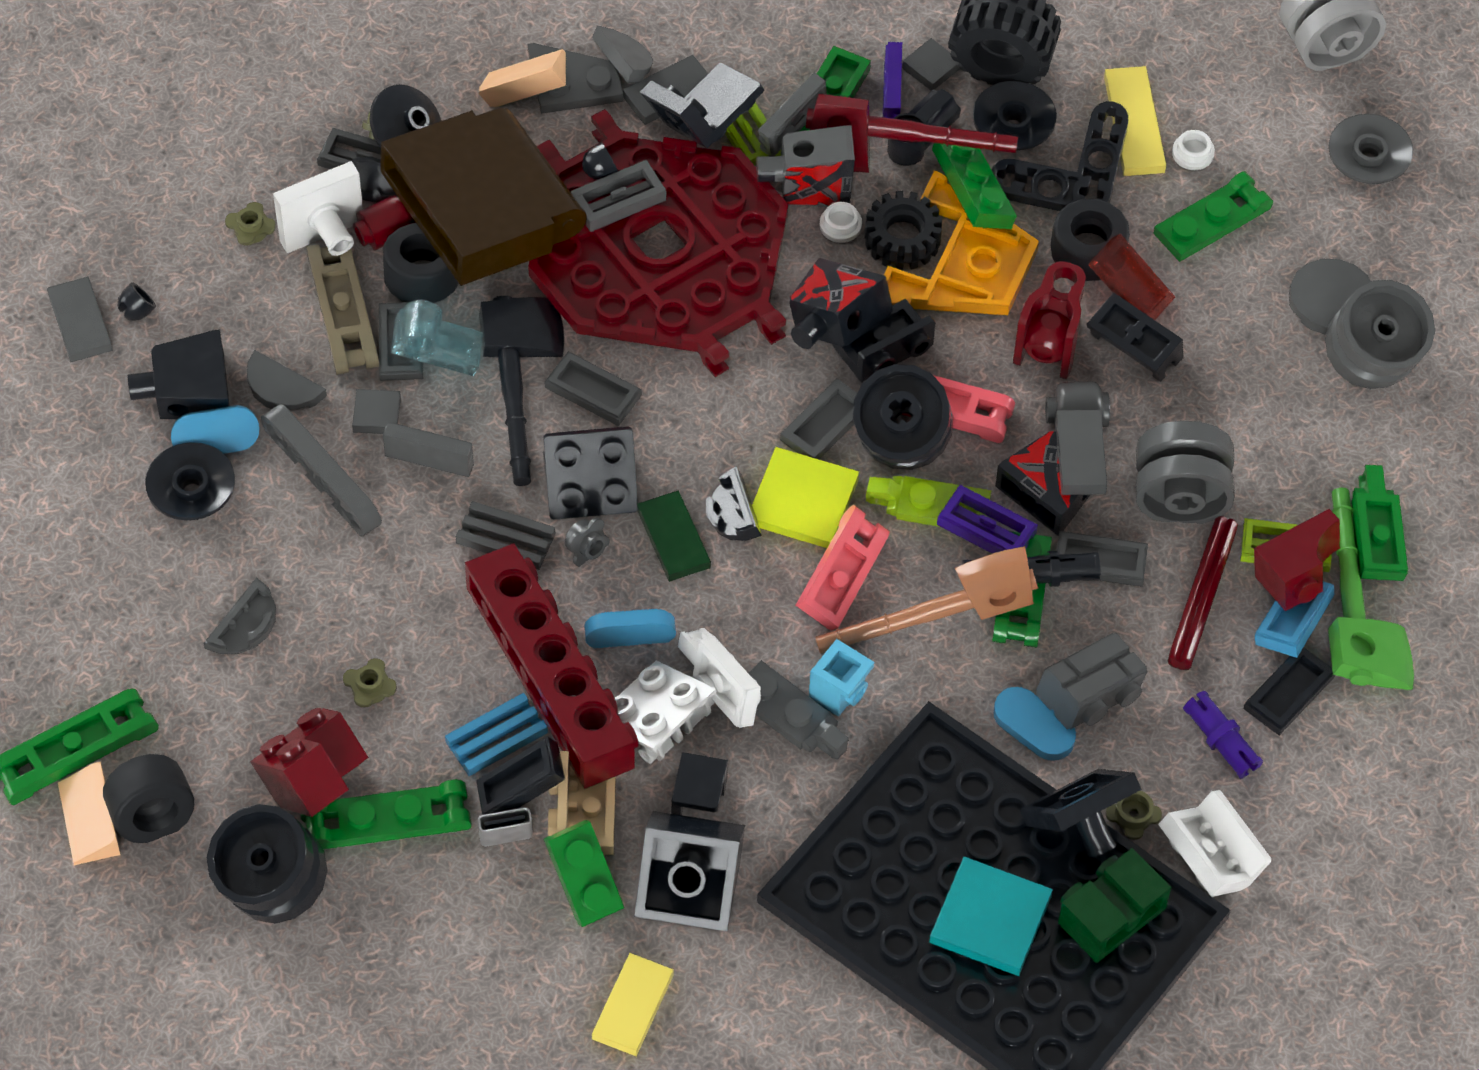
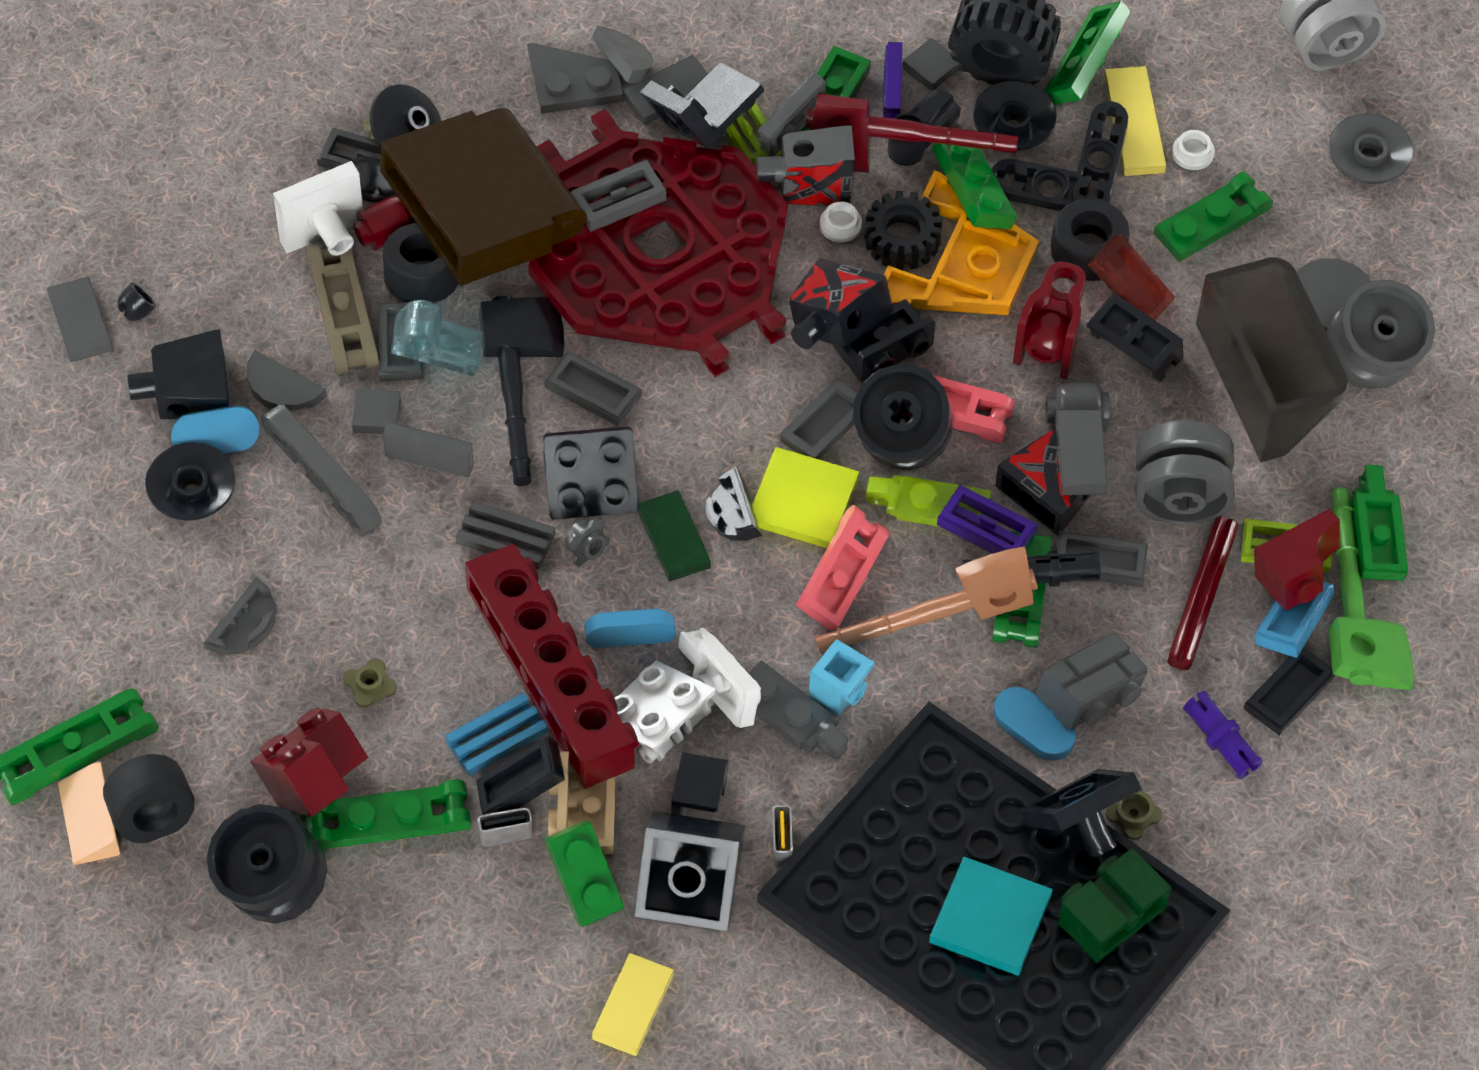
(250, 233): olive plate -> none
(524, 79): light nougat slope -> none
(598, 162): black hinge -> none
(782, 815): none -> flat silver piece
(1087, 53): none -> green plate
(1216, 845): white bracket -> none
(1270, 352): none -> clear smoke windscreen

